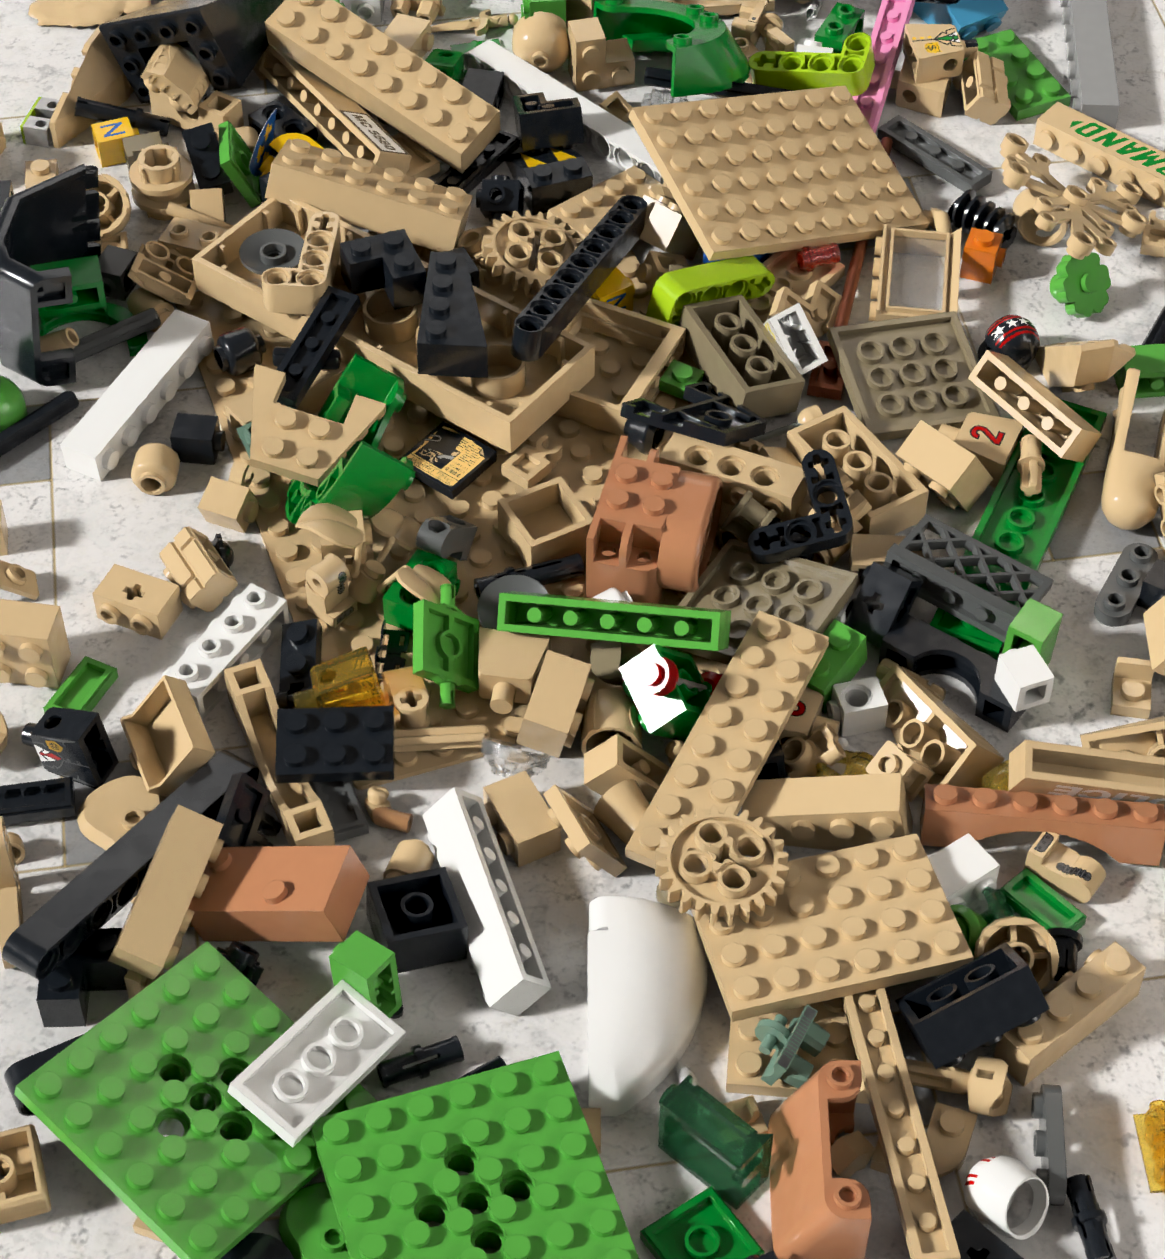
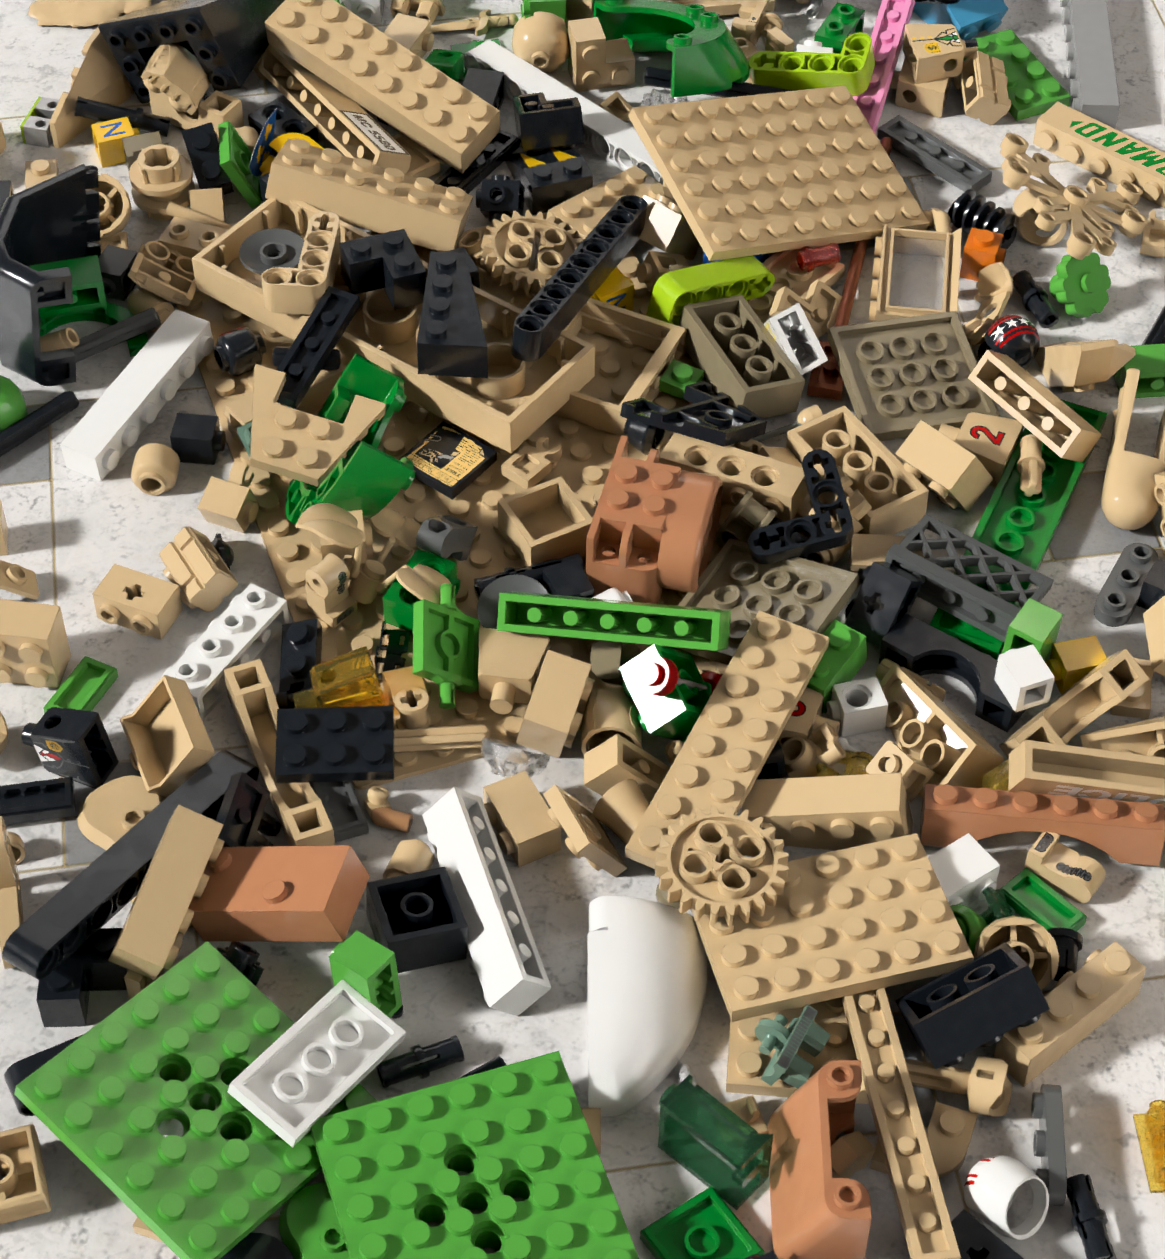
(567, 580): none -> black brick
(993, 291): none -> tan piece
(1035, 299): none -> black pin
(1073, 660): none -> yellow brick
(1082, 703): none -> tan arch

